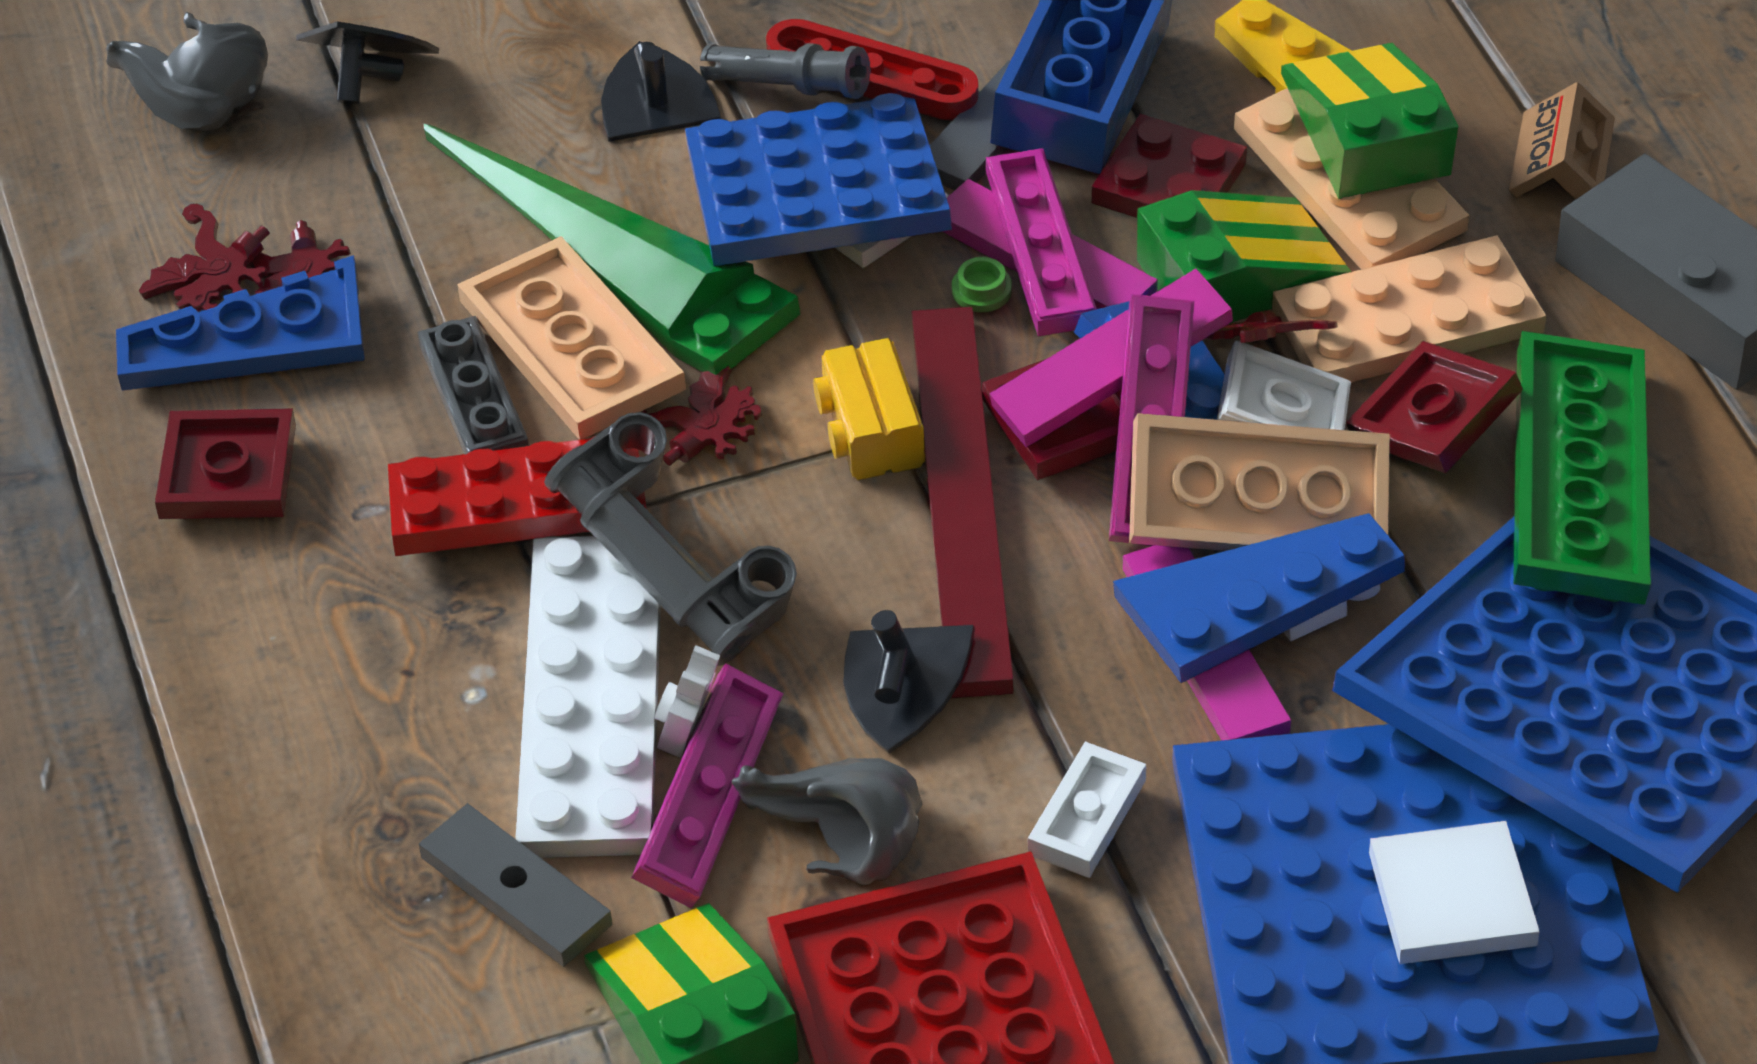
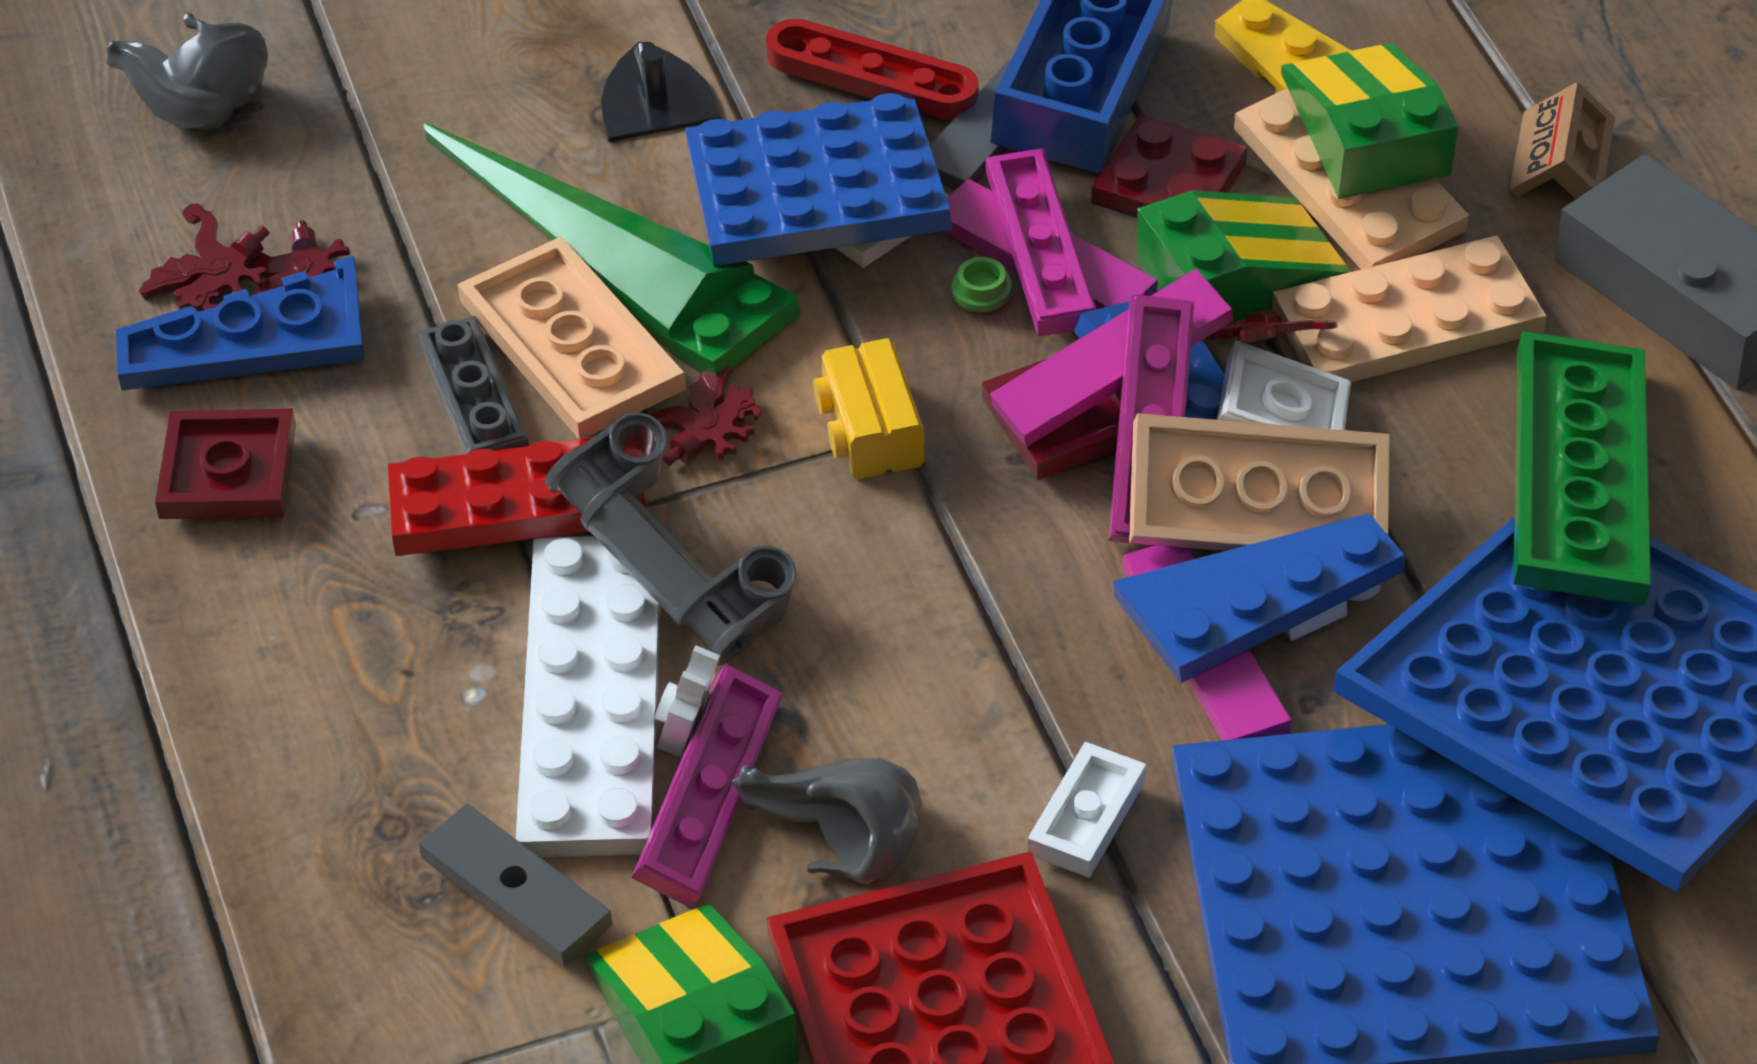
(355, 63): black shield -> none
(807, 69): dark grey pin -> none
(903, 676): black shield -> none
(962, 495): dark red tile -> none
(1437, 405): dark red plate -> none
(1453, 892): white tile -> none

